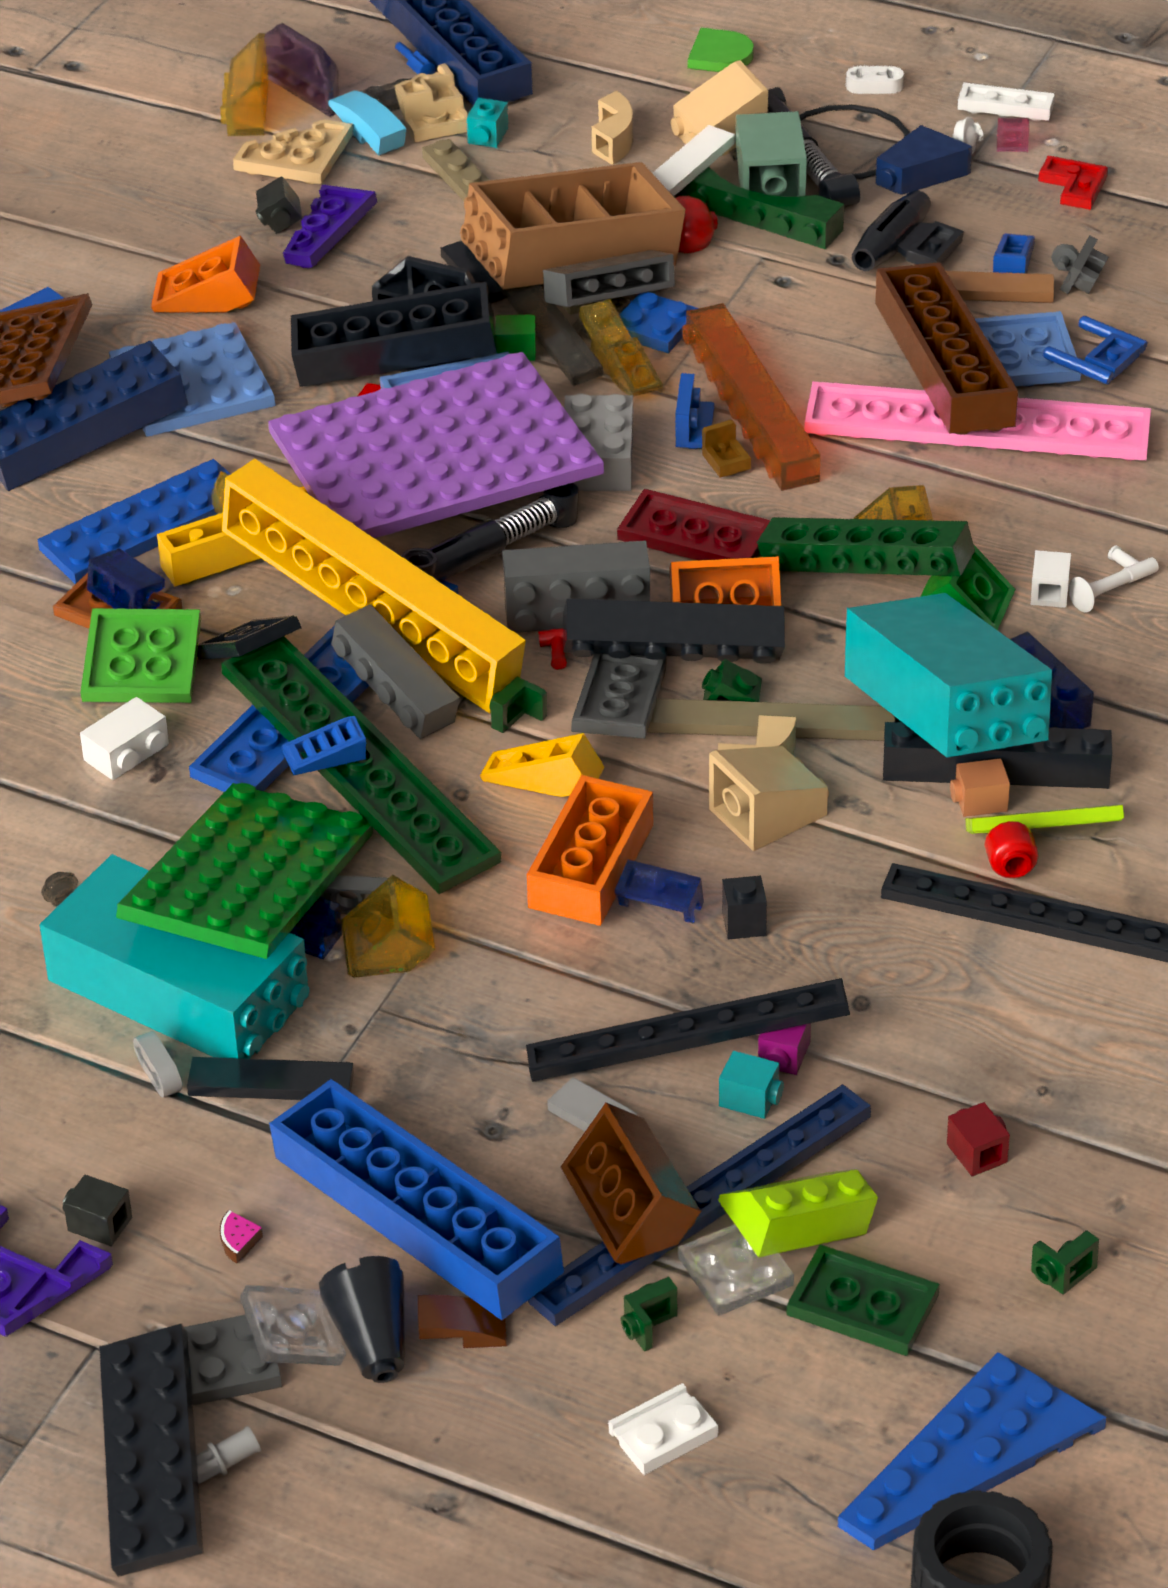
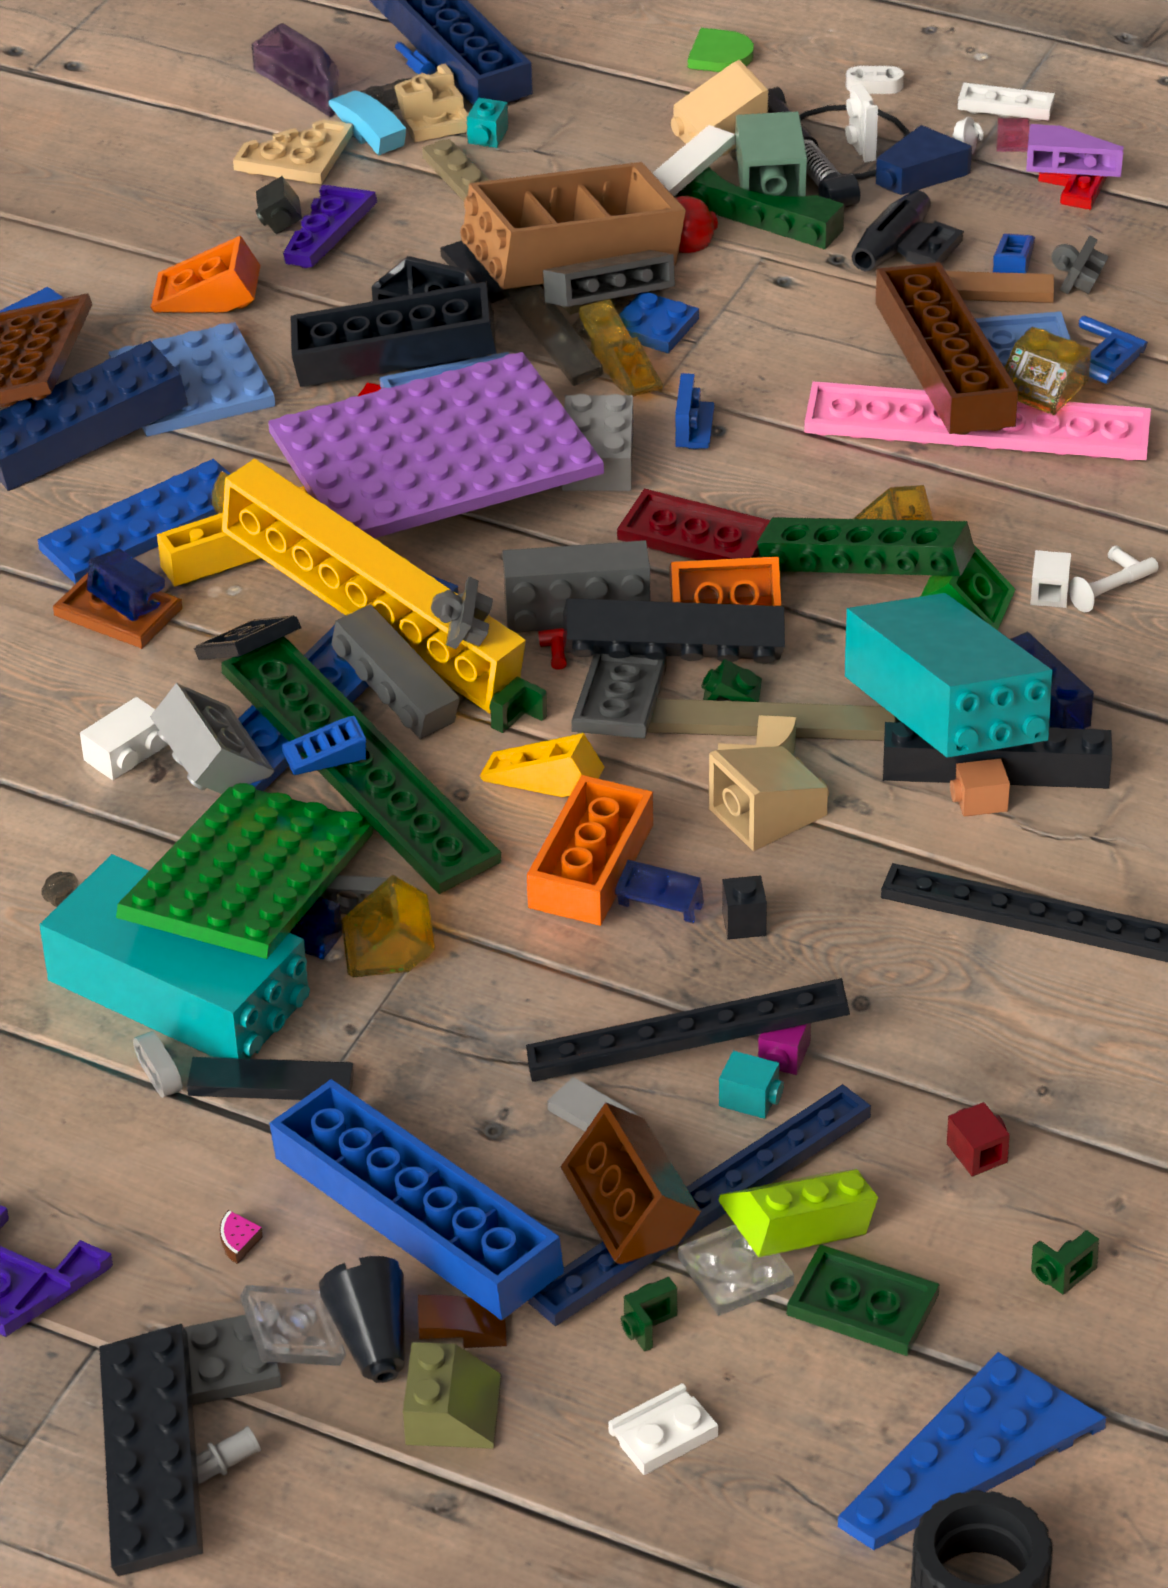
(97, 1210): pearl dark grey brick -> none
(141, 655): bright green plate -> none
(208, 741): none -> light grey slope
(246, 90): clear yellow slope -> none
(450, 1398): none -> olive slope
(465, 613): none -> dark grey hips
(516, 335): green panel -> none
(555, 508): black piece -> none
(614, 132): tan brick -> none
(723, 450): pearl gold bracket -> none
(752, 397): clear orange brick -> none
(862, 122): none -> white plate
(1011, 849): red head -> none
(1047, 369): none -> clear yellow slope
(1048, 818): lime tile -> none
(1071, 152): none -> medium lavender slope

